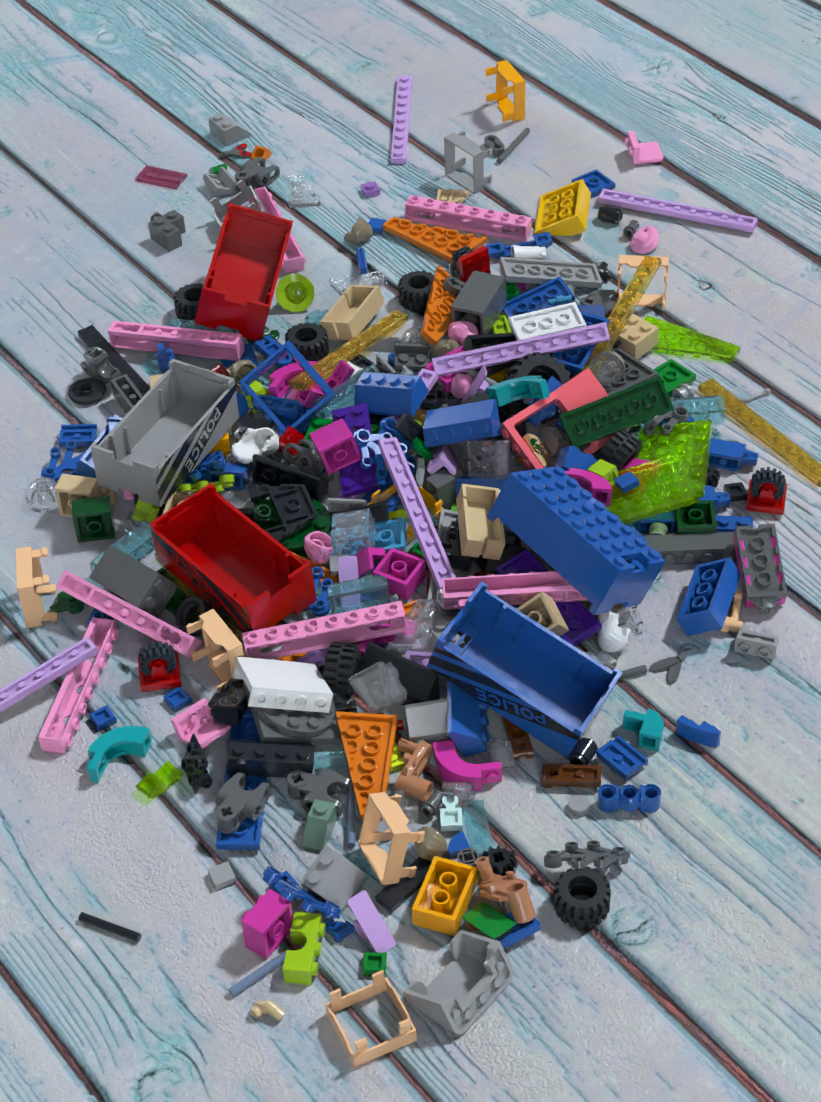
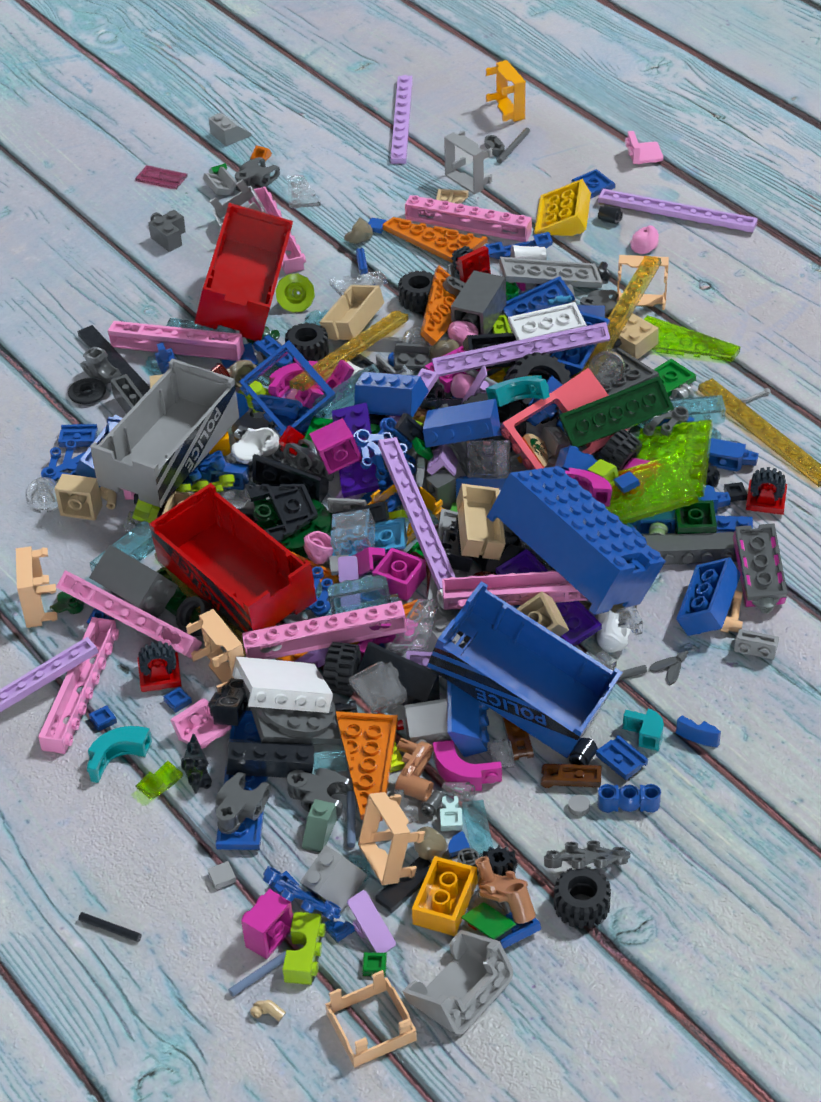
(93, 519): dark green brick -> none
(187, 301): black tyre -> none
(237, 151): dark grey piece -> none
(370, 189): medium lavender plate -> none
(630, 230): dark grey pin -> none

